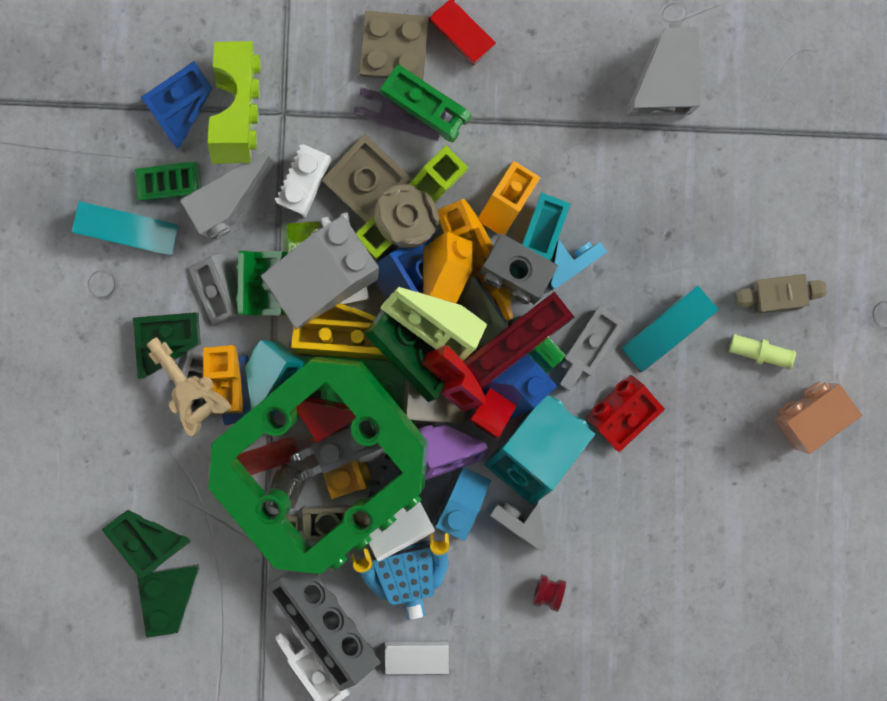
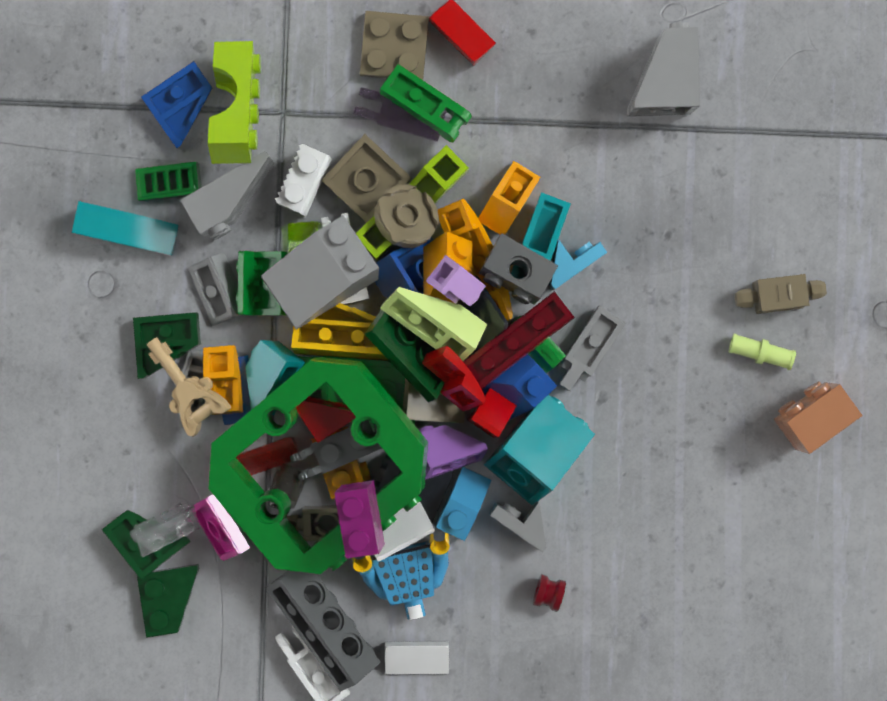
(176, 523): none -> clear hinge
(220, 528): none -> dark pink tile
(359, 519): none -> magenta brick
(455, 282): none -> lavender brick
(625, 412): red bracket -> none
(670, 328): teal slope -> none

